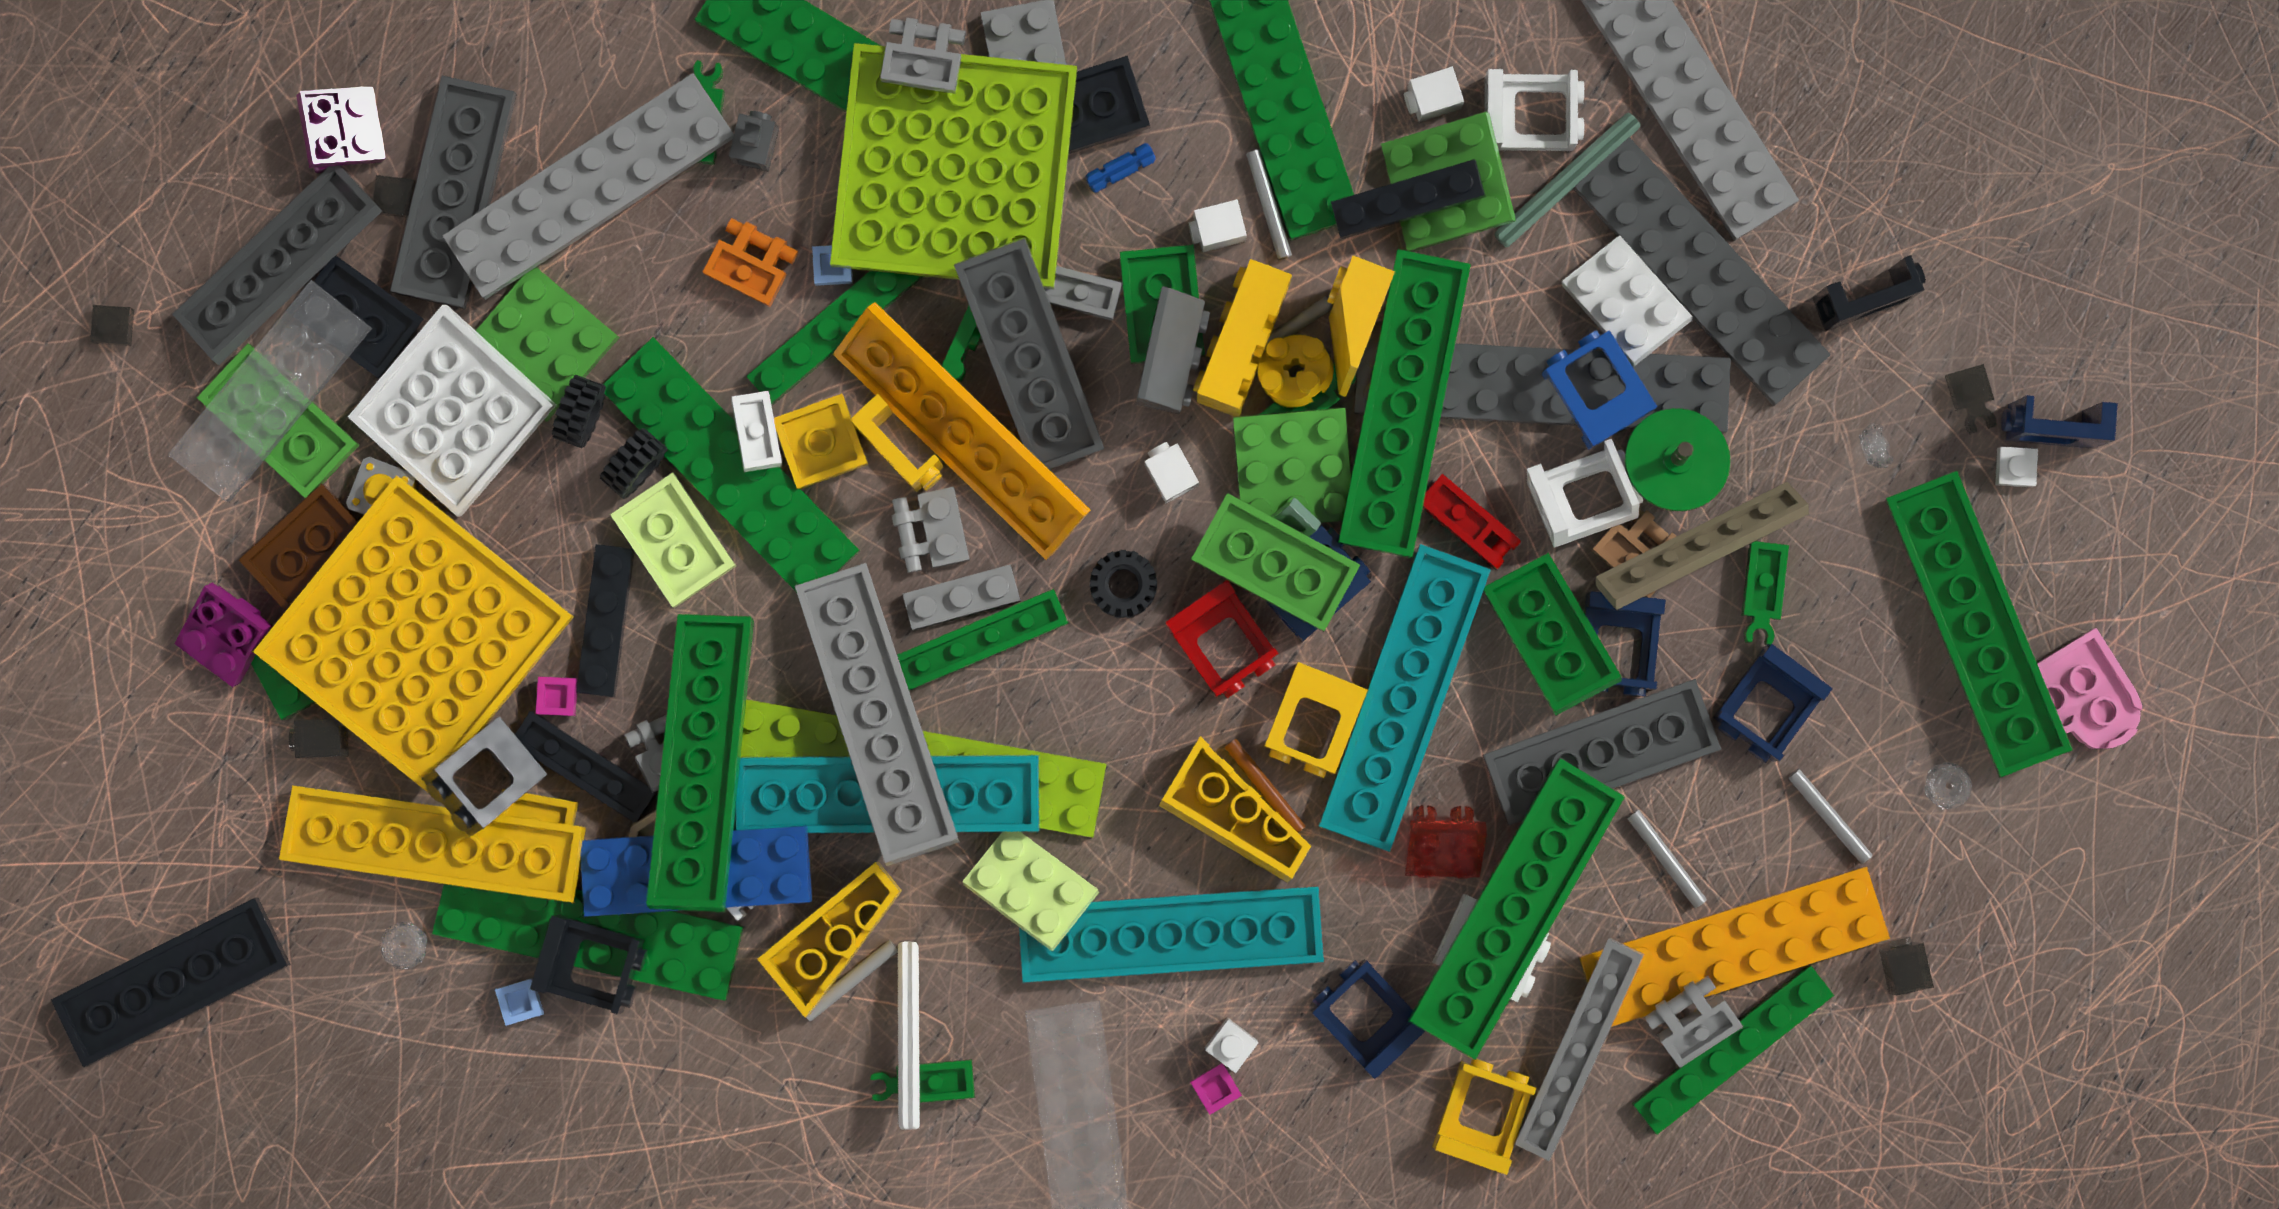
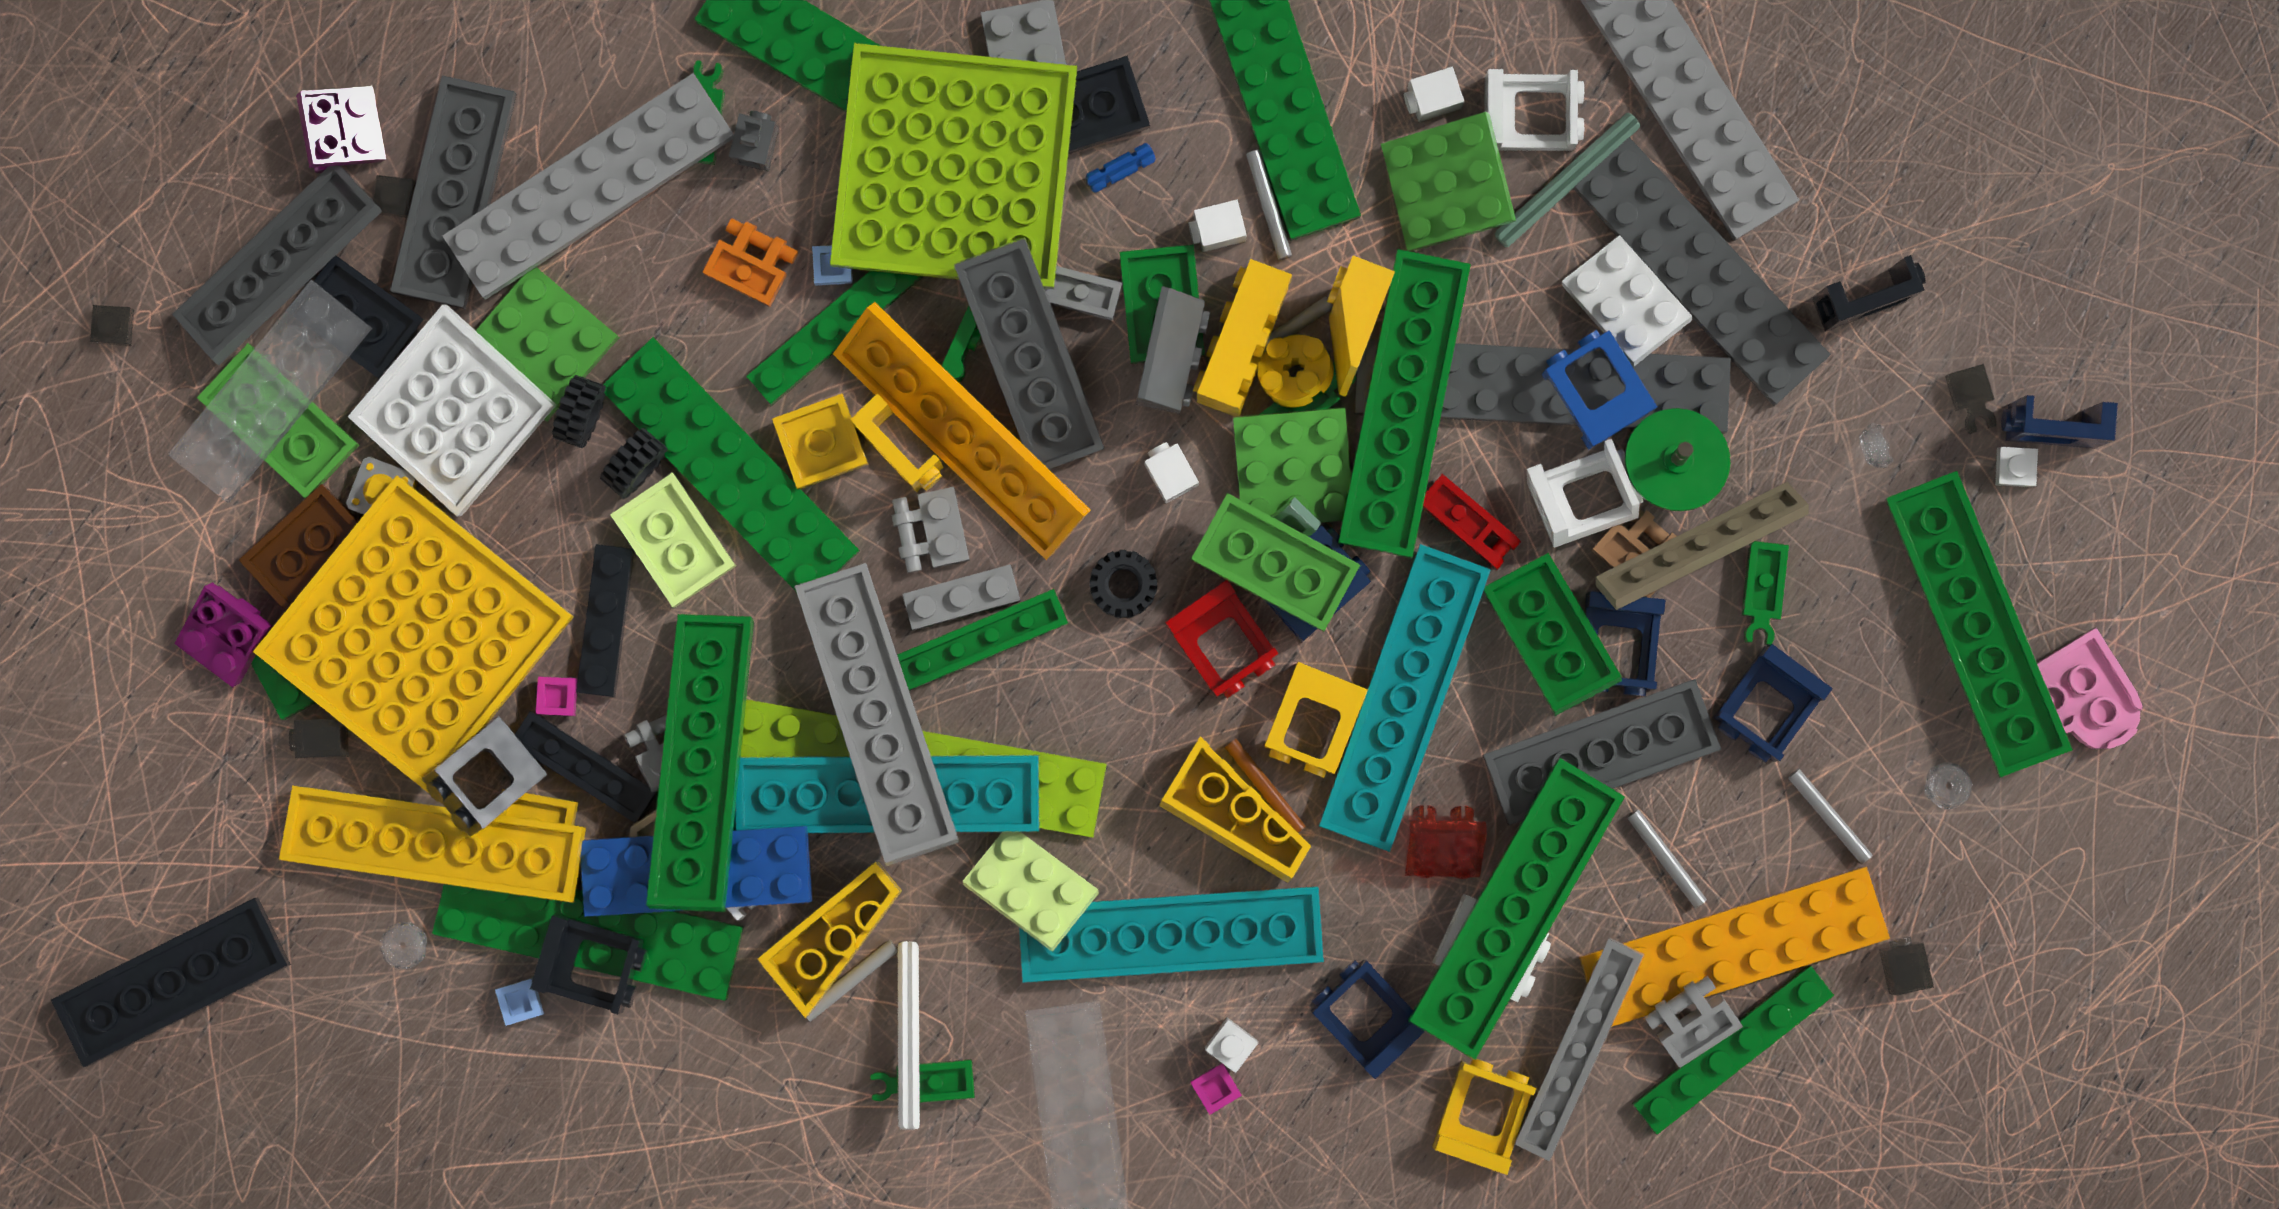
(756, 431): white plate -> none
(922, 66): light grey plate -> none
(1408, 199): black plate -> none

